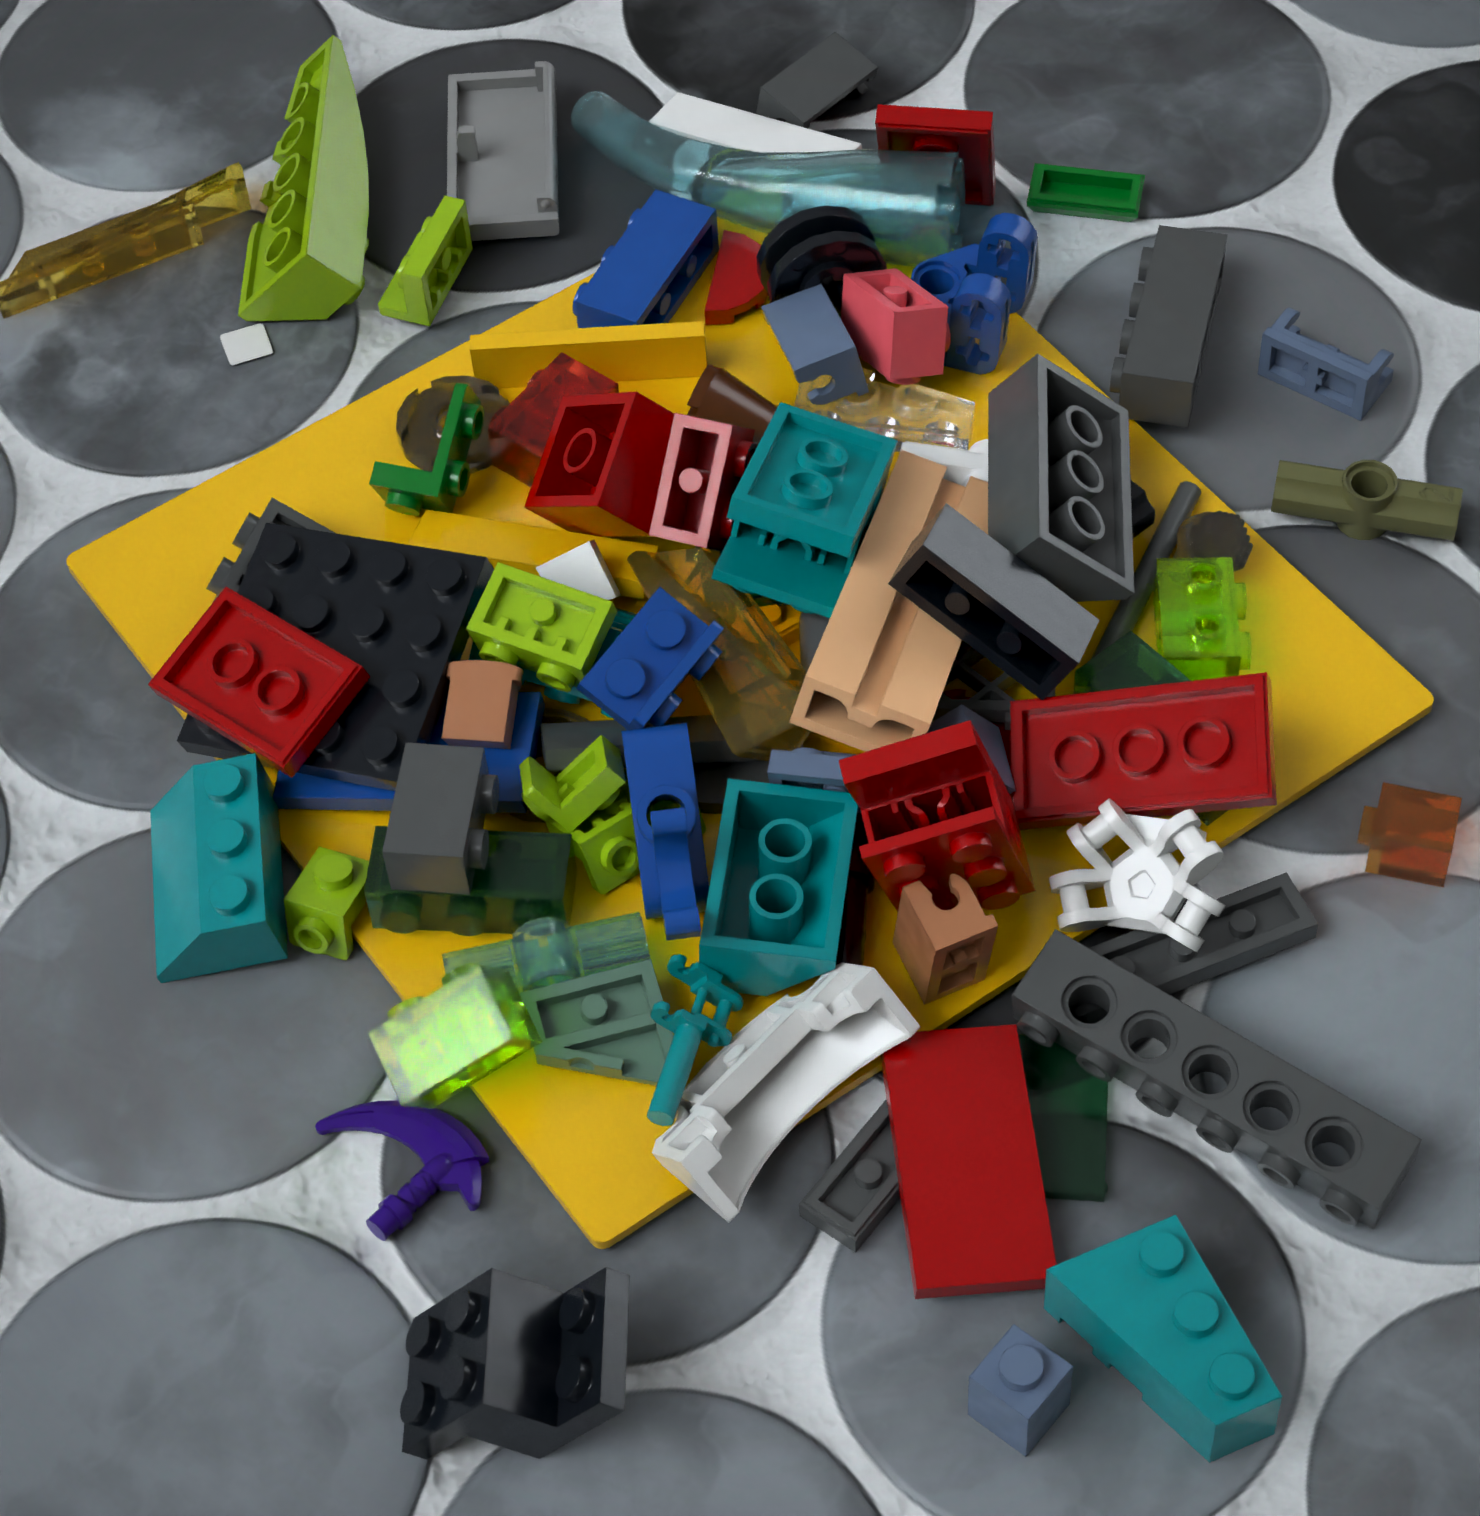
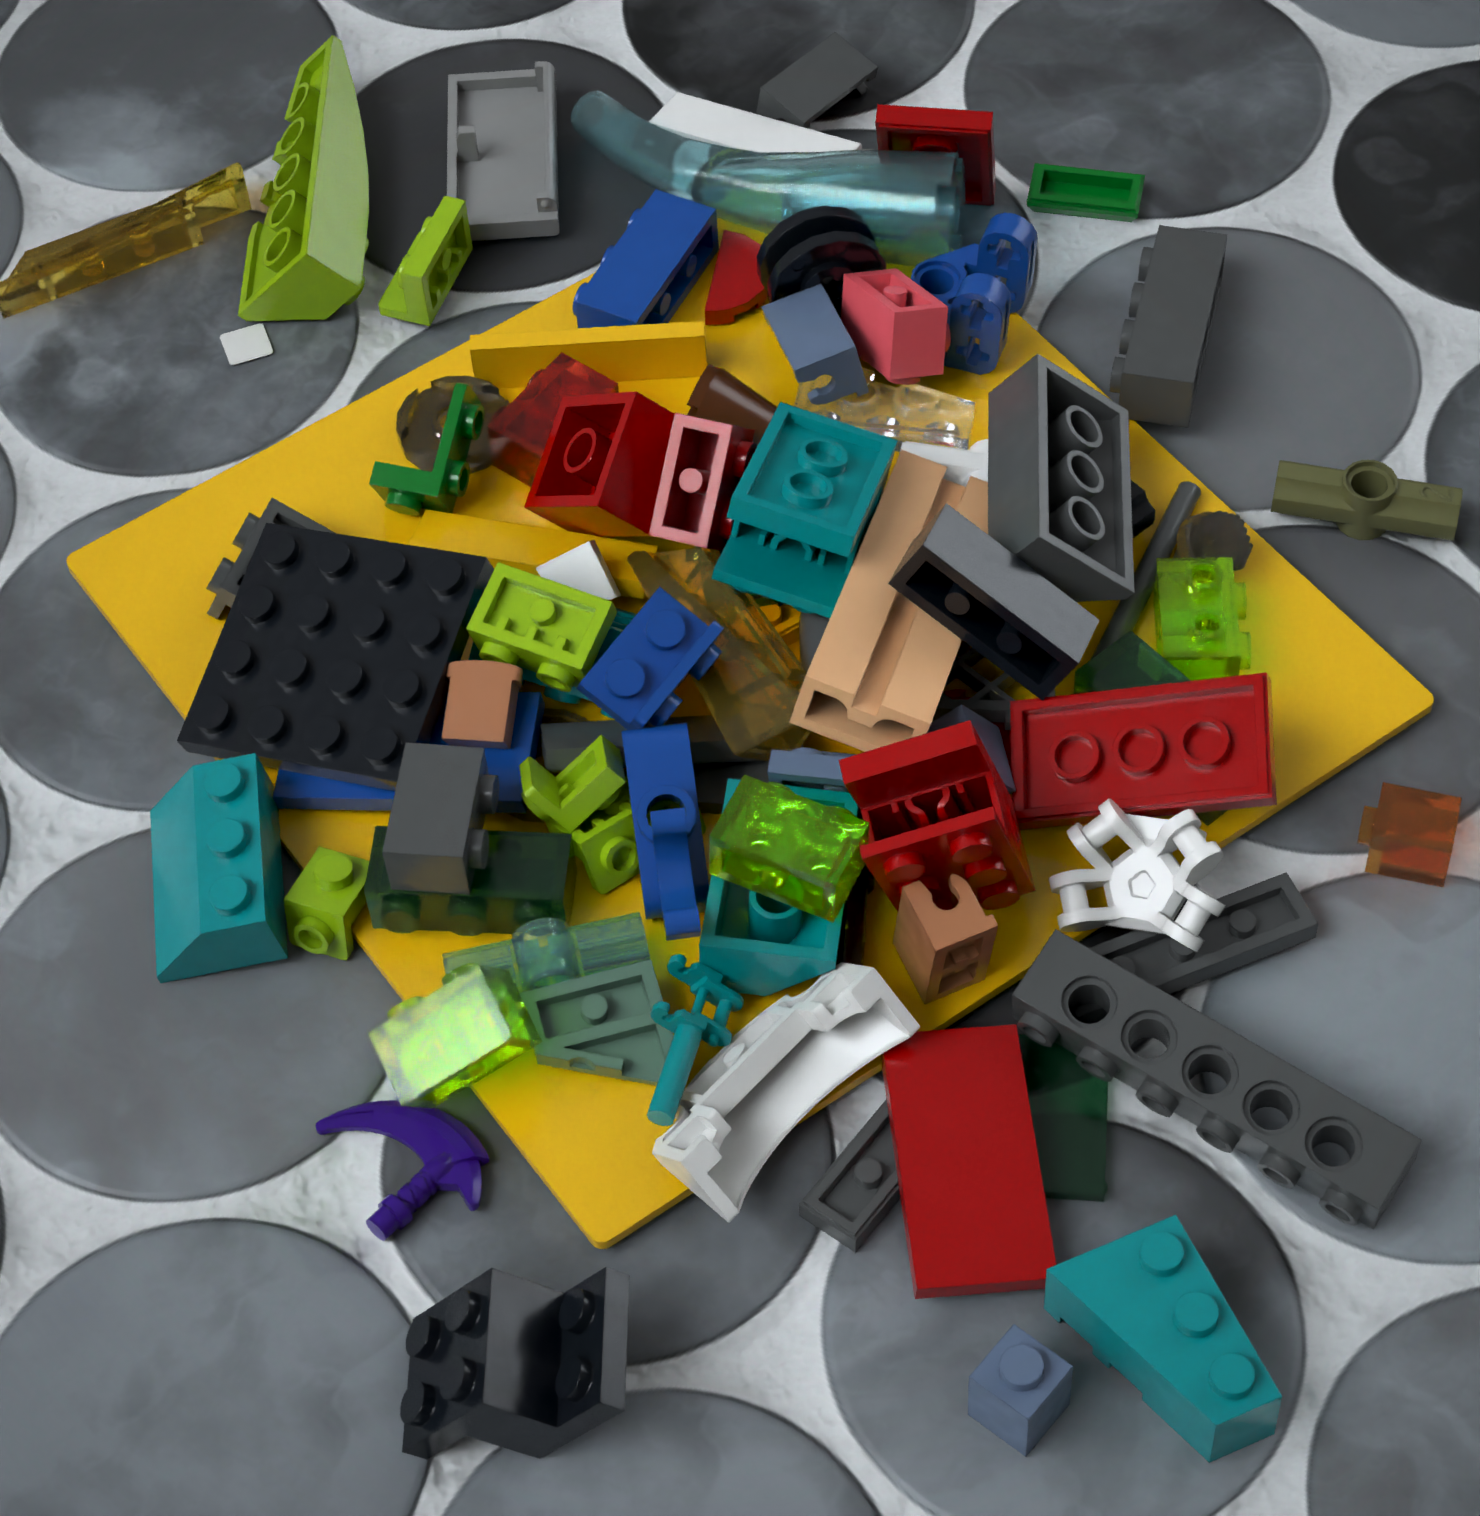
(259, 681): red tile -> none
(788, 847): none -> clear neon green brick
(1322, 369): sand blue hinge -> none

